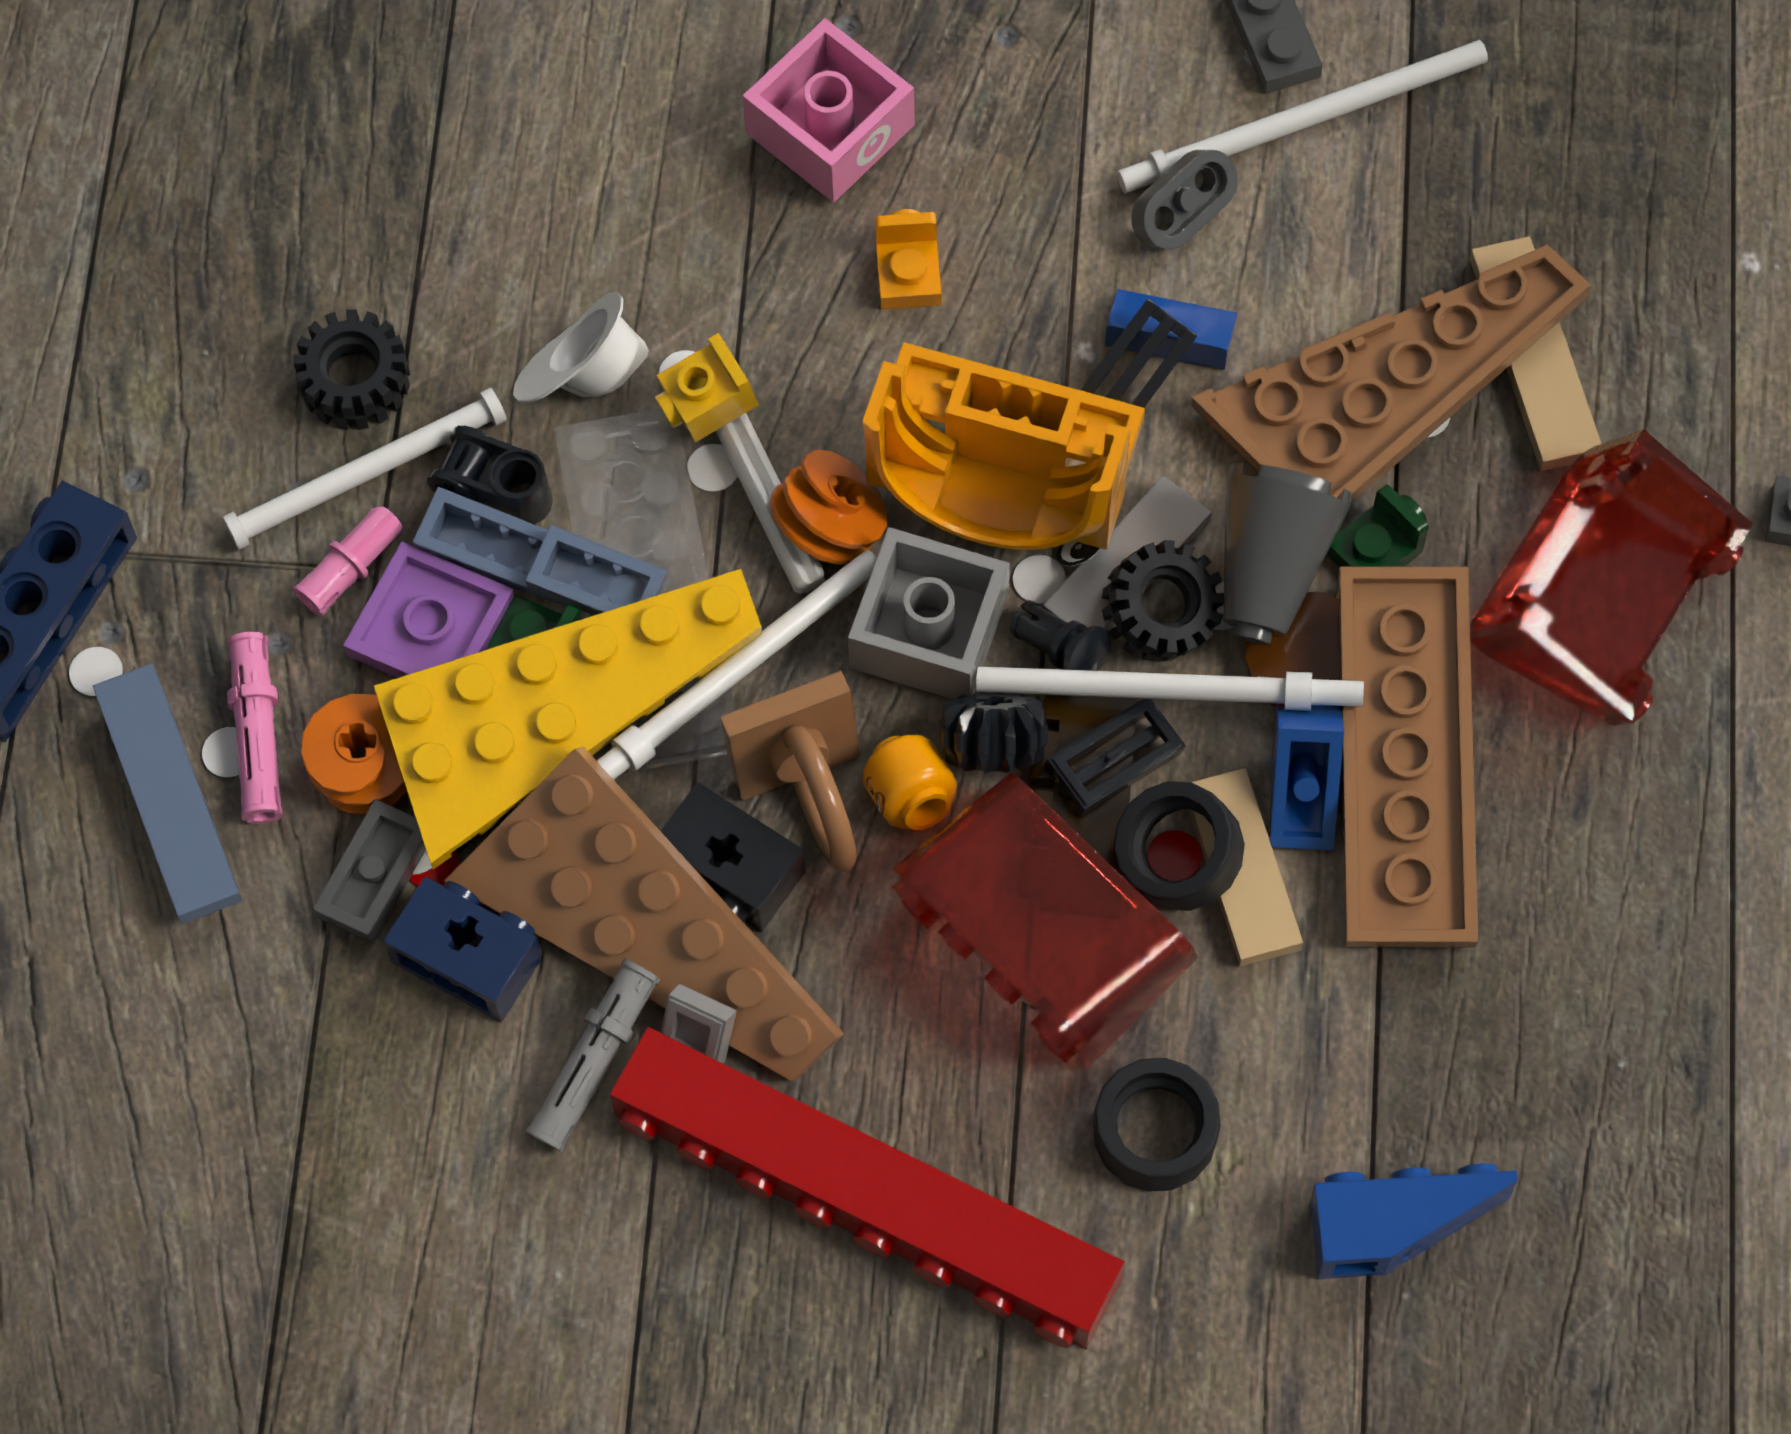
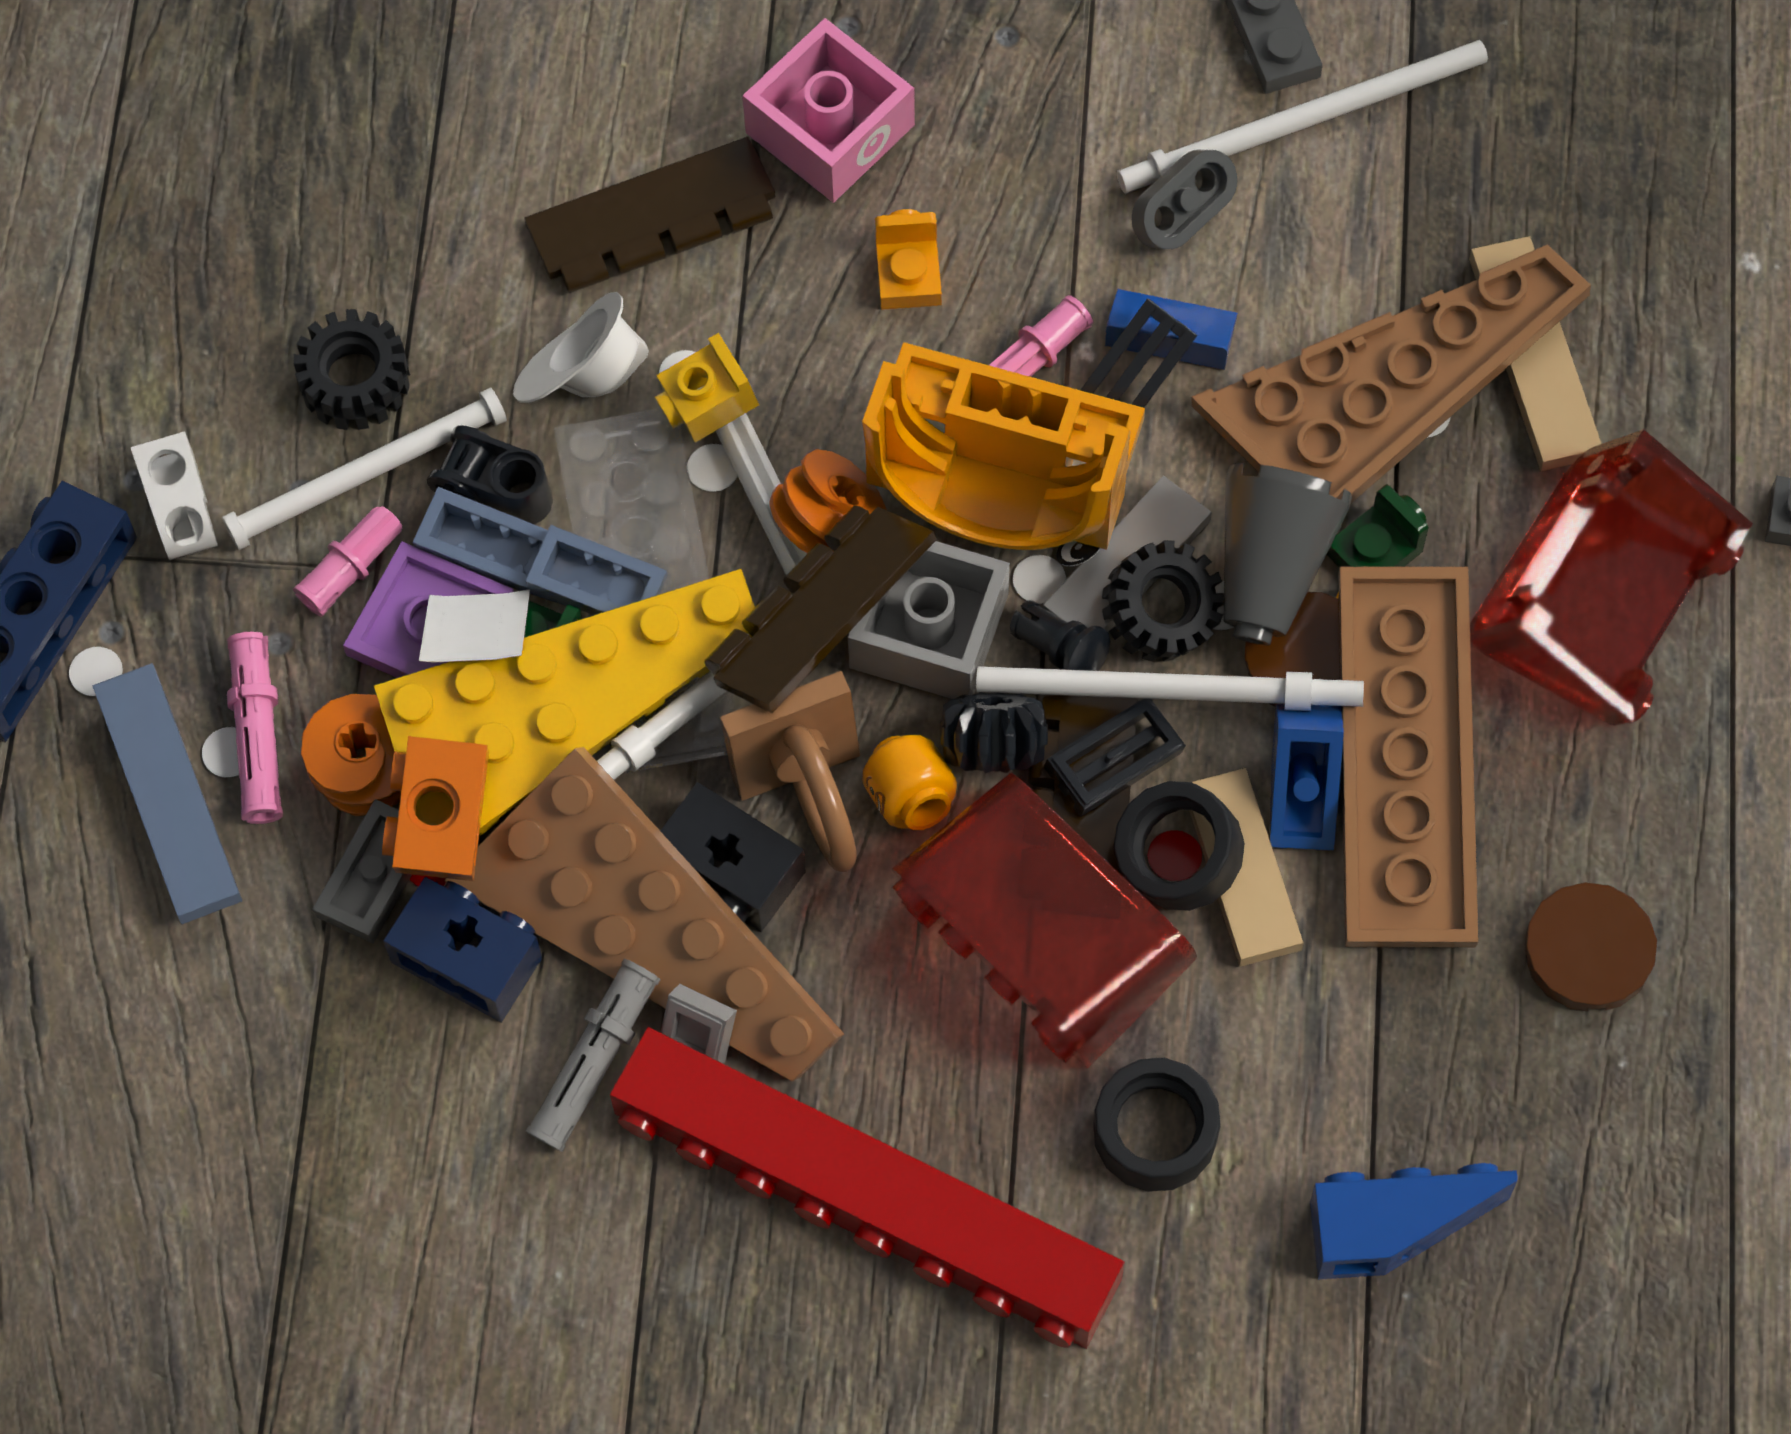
(175, 494): none -> white leg
(445, 848): none -> orange brick
(474, 627): none -> white sticker
(637, 213): none -> dark brown windscreen
(827, 603): none -> dark brown windscreen
(1043, 341): none -> bright pink axle
(1590, 947): none -> reddish brown tile

